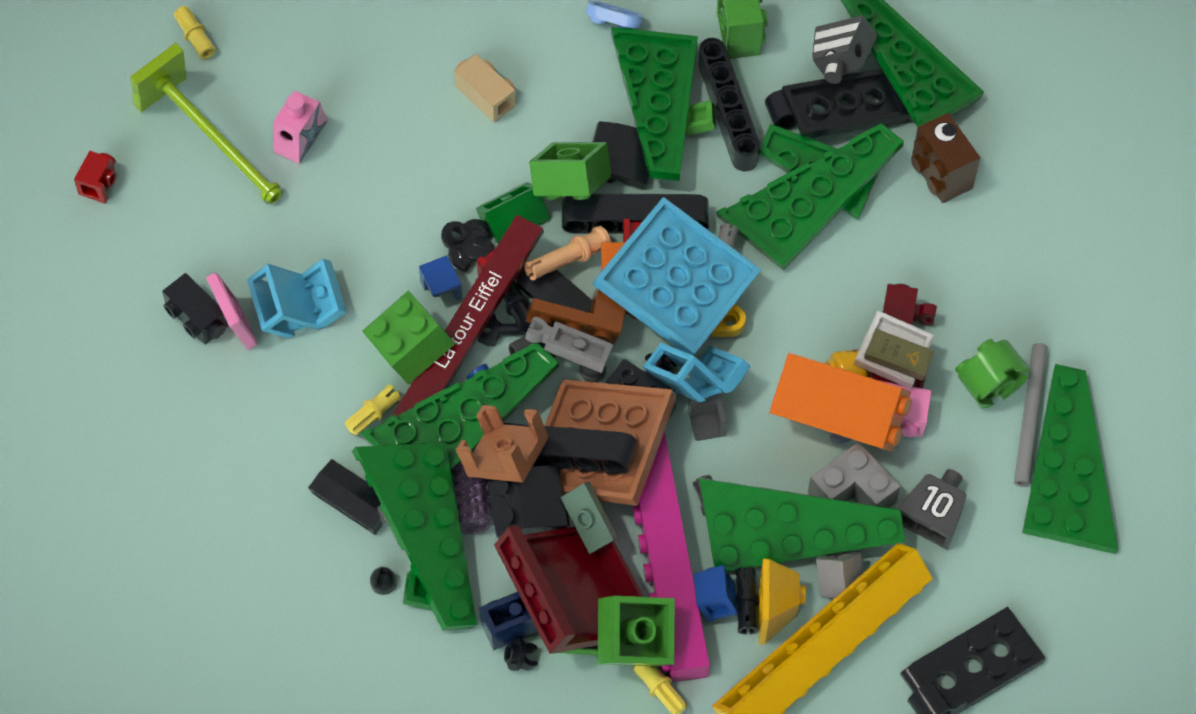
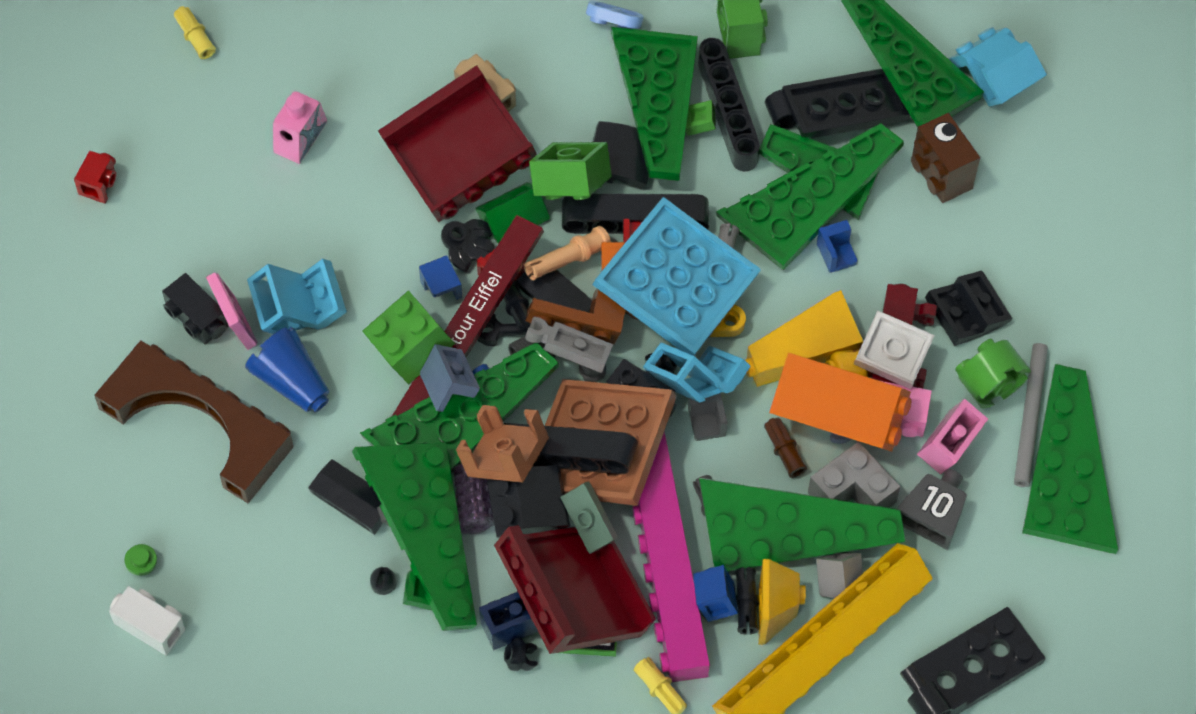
(140, 559): none -> bright green plate
(146, 619): none -> white brick
(153, 379): none -> reddish brown arch
(161, 78): lime tile -> none
(289, 370): none -> blue cone
(372, 410): light yellow axle -> none
(447, 374): none -> sand blue panel
(458, 144): none -> dark red panel
(636, 631): bright green brick -> none
(785, 447): none -> reddish brown axle
(812, 335): none -> yellow slope
(835, 246): none -> blue panel
(842, 47): dark grey torso -> none
(899, 354): olive tile -> none
(952, 436): none -> bright pink brick
(968, 308): none -> black slope
(999, 64): none -> medium azure piece

